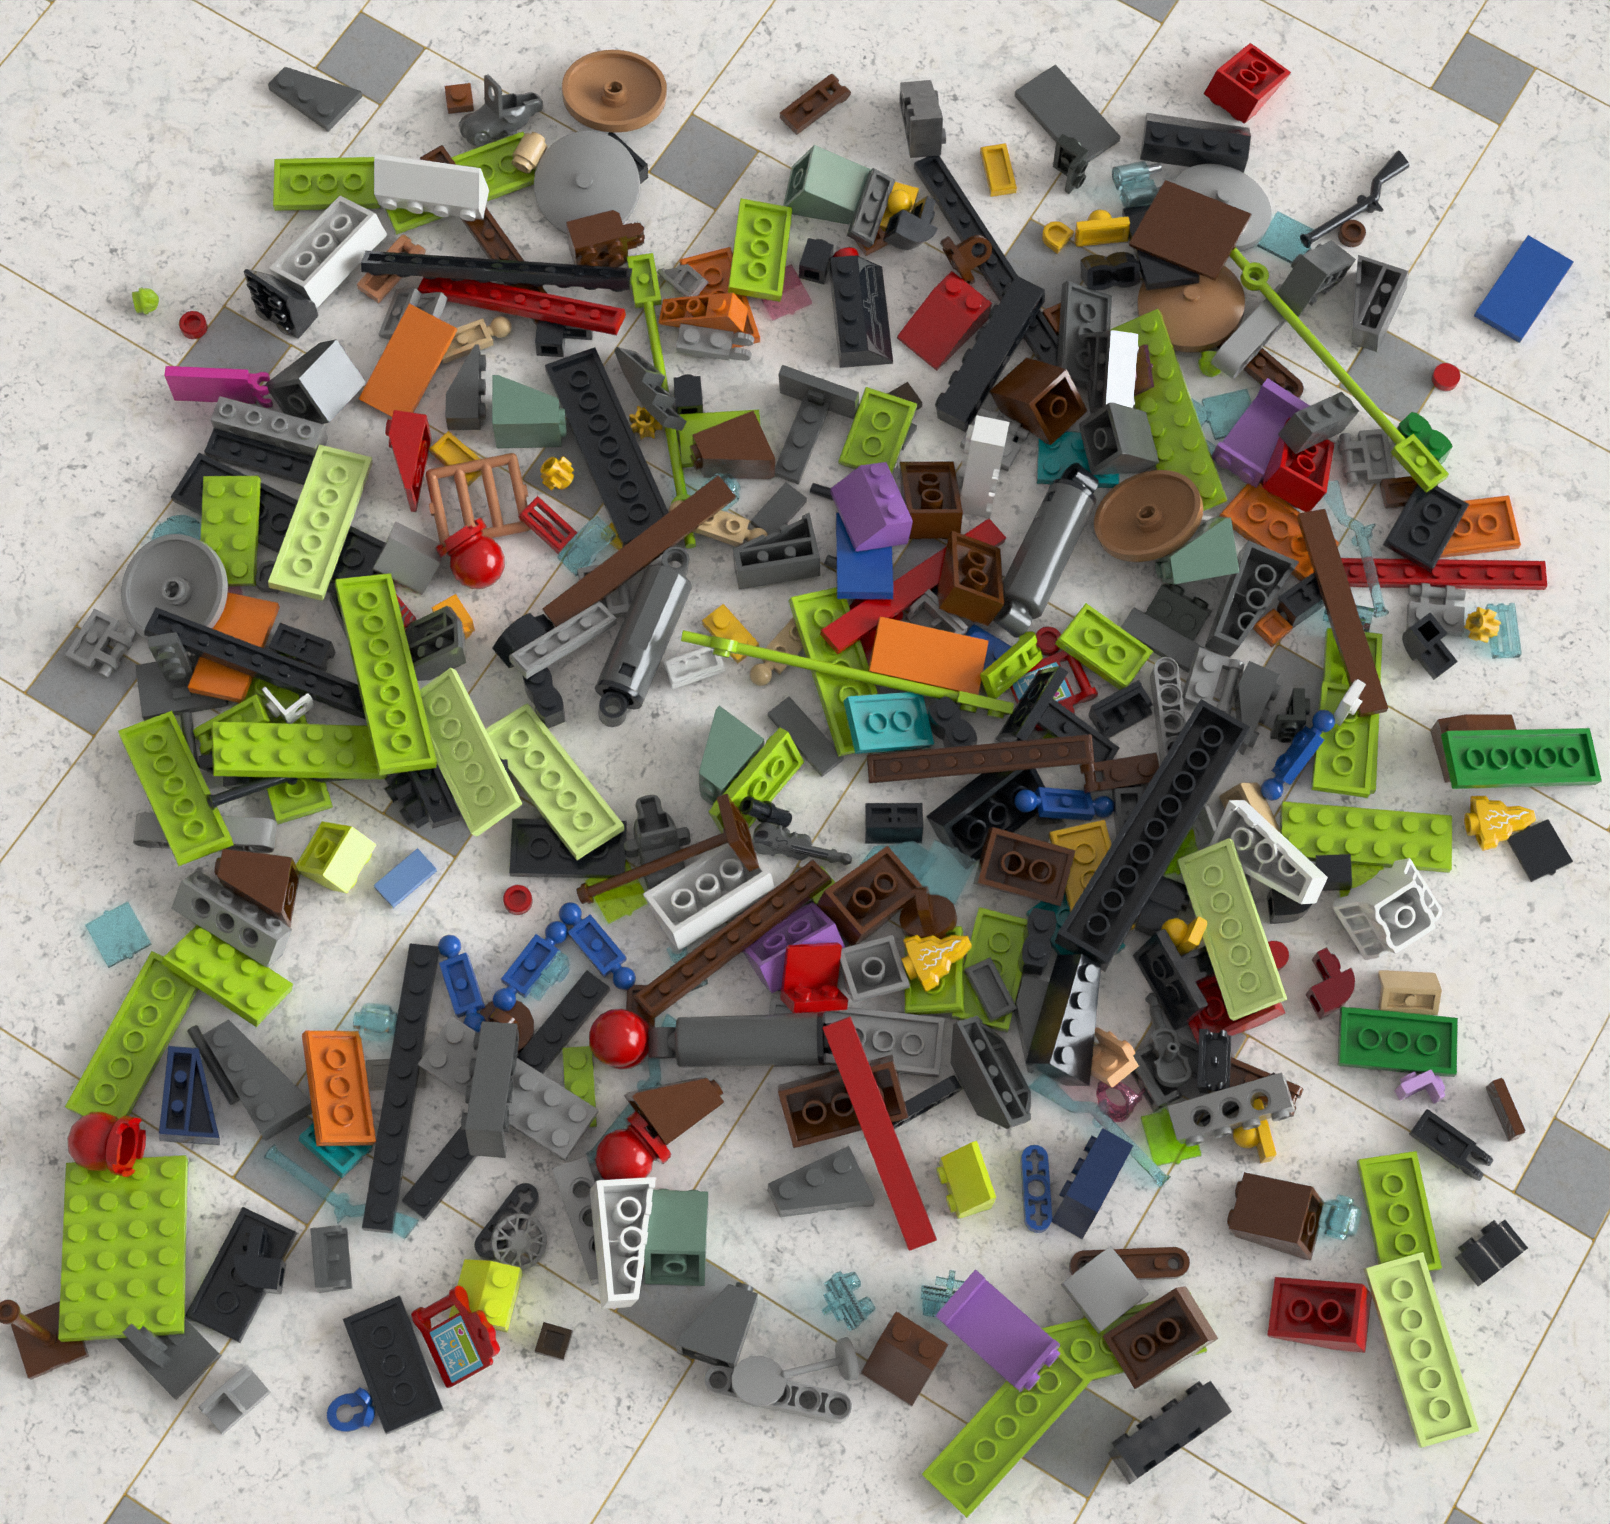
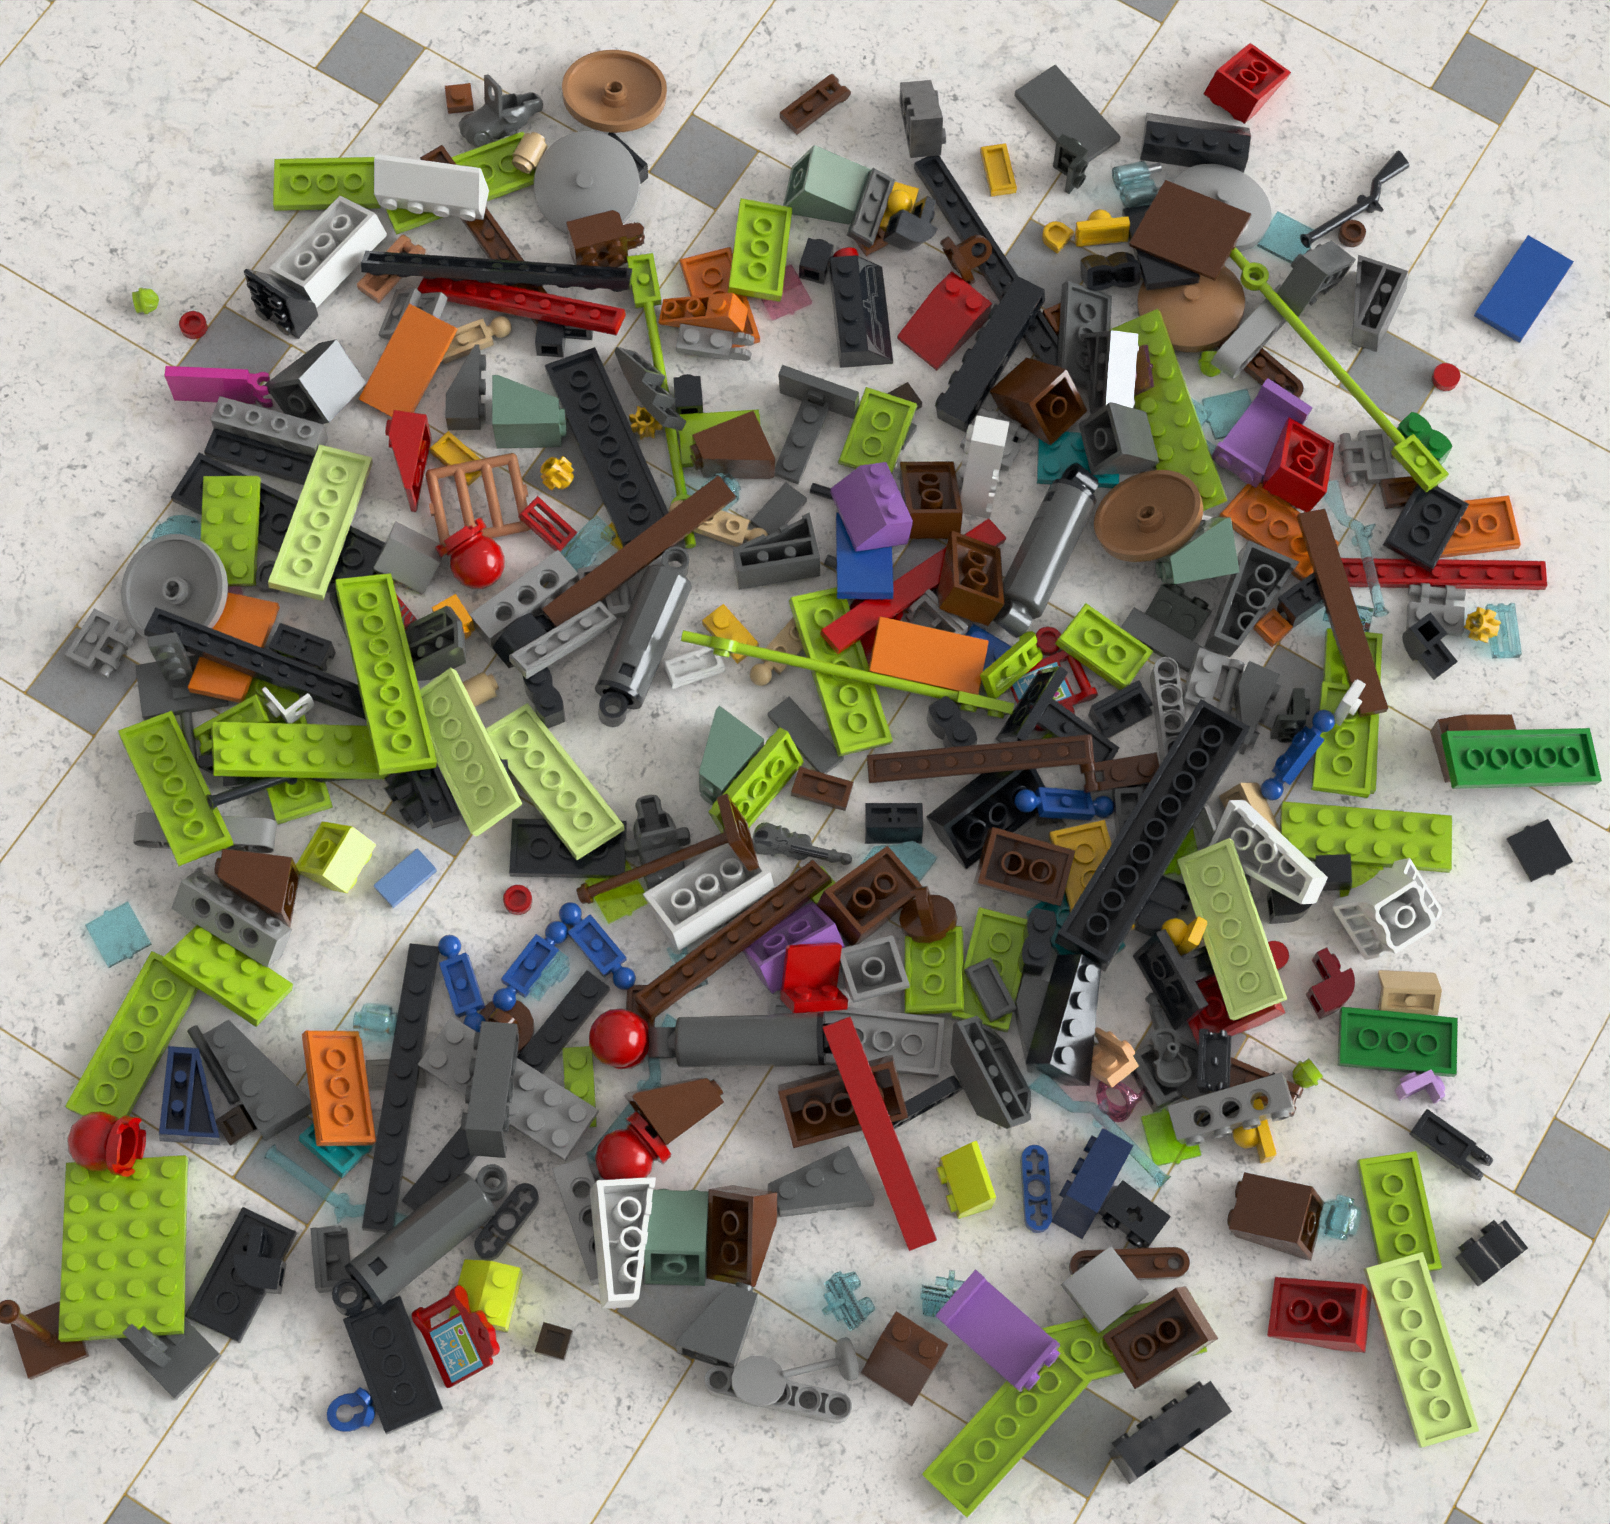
(234, 1399): light grey panel -> none
(236, 1124): none -> dark brown plate
(314, 97): dark grey wing -> none
(420, 1240): none -> dark grey piece
(481, 688): none -> tan brick
(519, 1240): light grey wheel -> none
(552, 569): none -> light grey brick
(684, 279): light grey tile -> none
(739, 1232): none -> reddish brown slope
(765, 812): black pin -> none
(822, 788): none -> reddish brown plate
(888, 722): teal plate -> none
(932, 957): yellow rock -> none
(945, 871): clear light blue piece -> none
(1123, 1203): none -> black brick
(1306, 1074): none -> lime plate
(1318, 422): dark grey brick -> none
(1494, 821): yellow rock -> none
(1505, 1109): reddish brown tile -> none

